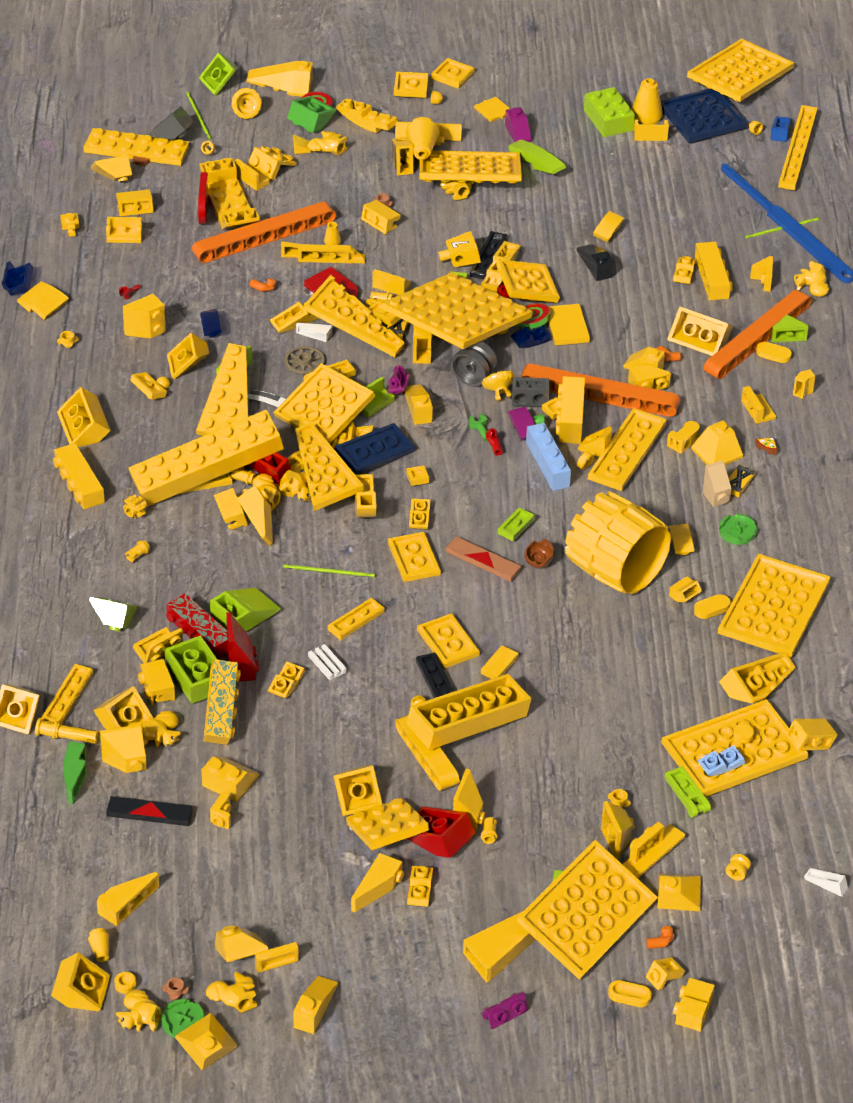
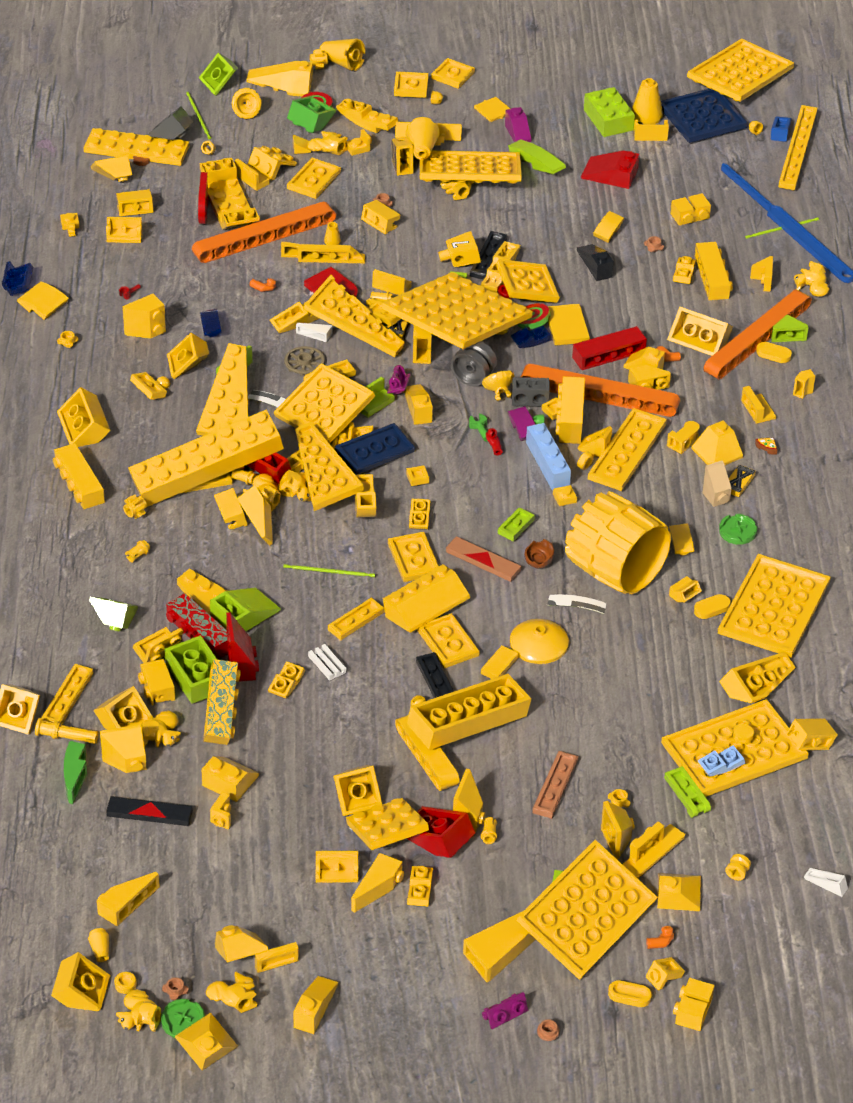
(199, 588): none -> yellow wing
(313, 178): none -> yellow tile
(318, 58): none -> yellow gear
(336, 866): none -> yellow hinge
(345, 52): none -> yellow cone
(359, 145): none -> yellow bracket
(425, 598): none -> yellow slope
(539, 641): none -> yellow dish
(548, 1025): none -> nougat plate
(555, 784): none -> nougat tile
(564, 495): none -> yellow plate
(577, 601): none -> white sticker
(608, 348): none -> red brick
(612, 168): none -> red slope
(654, 244): none -> nougat plate
(685, 213): none -> yellow piece

